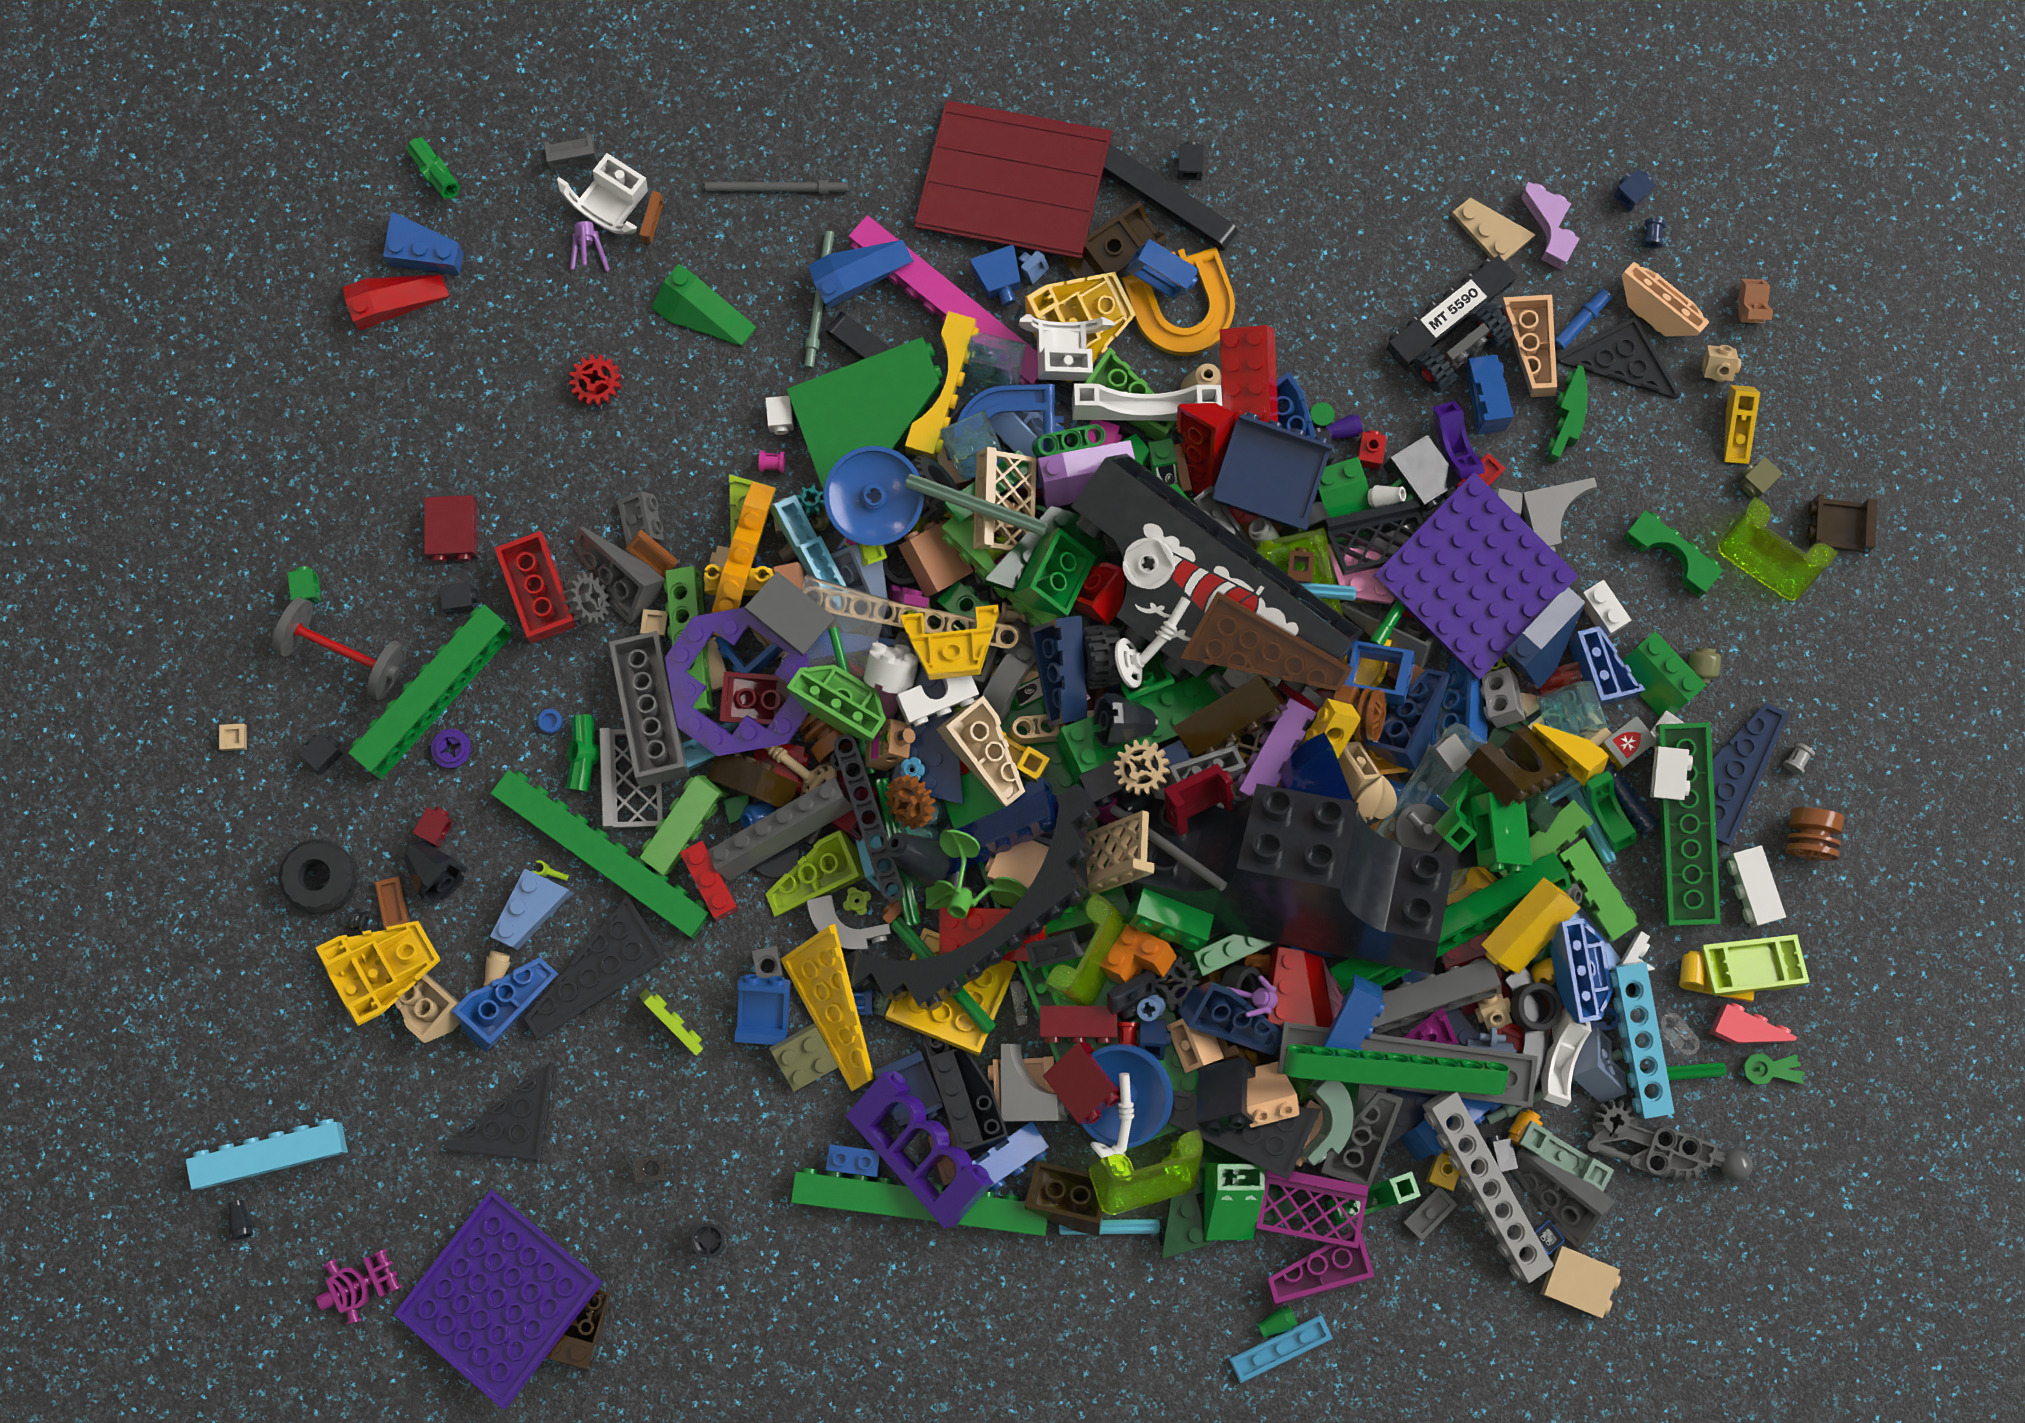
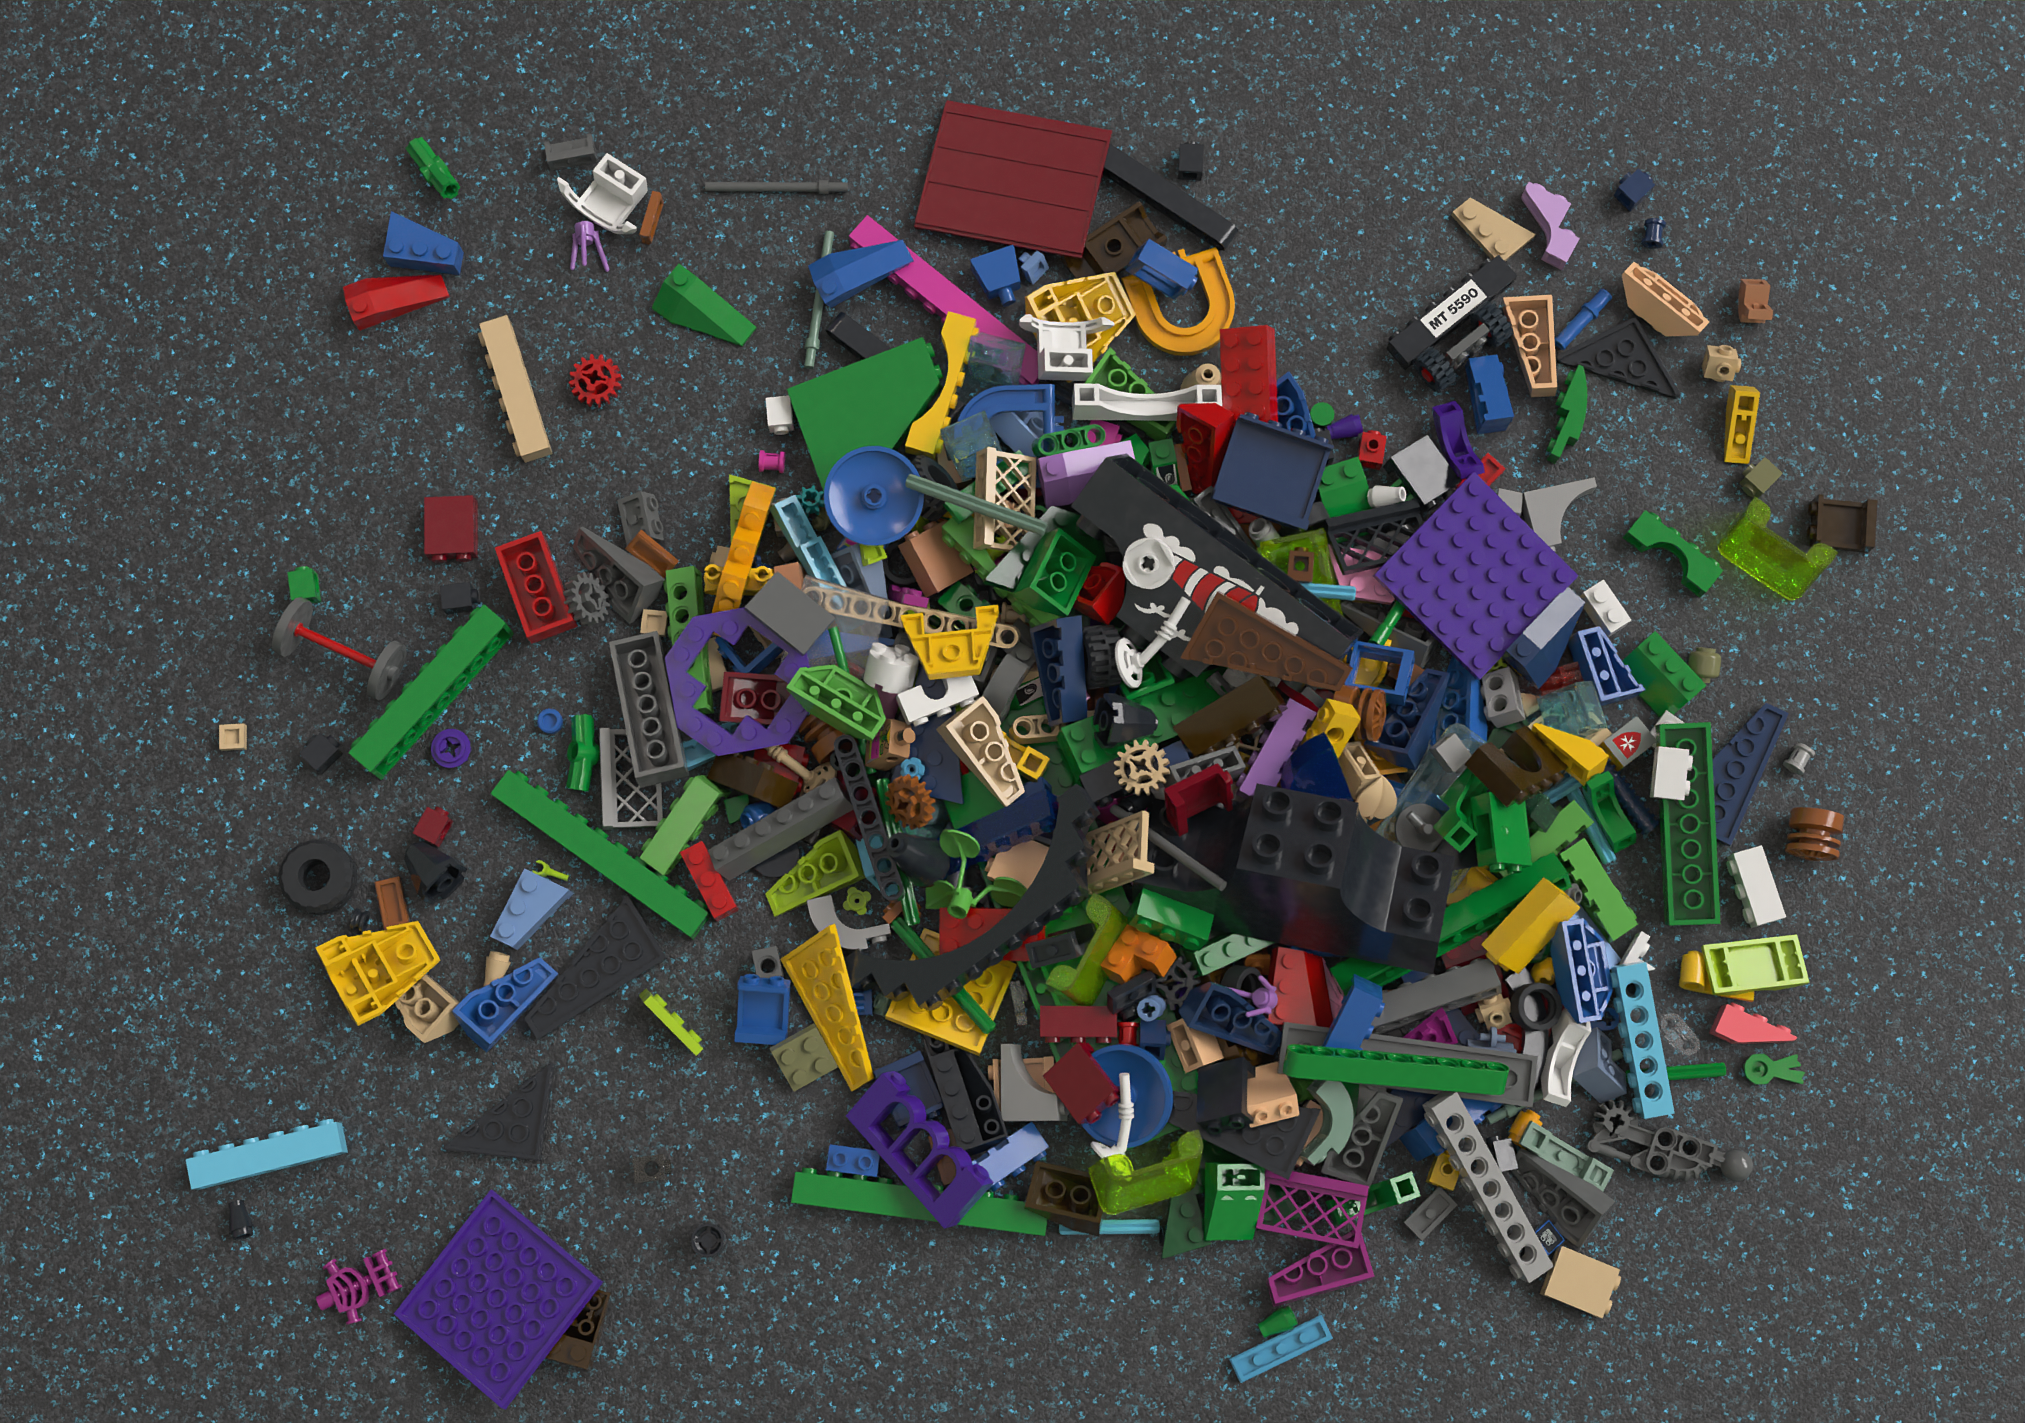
(515, 388): none -> tan brick

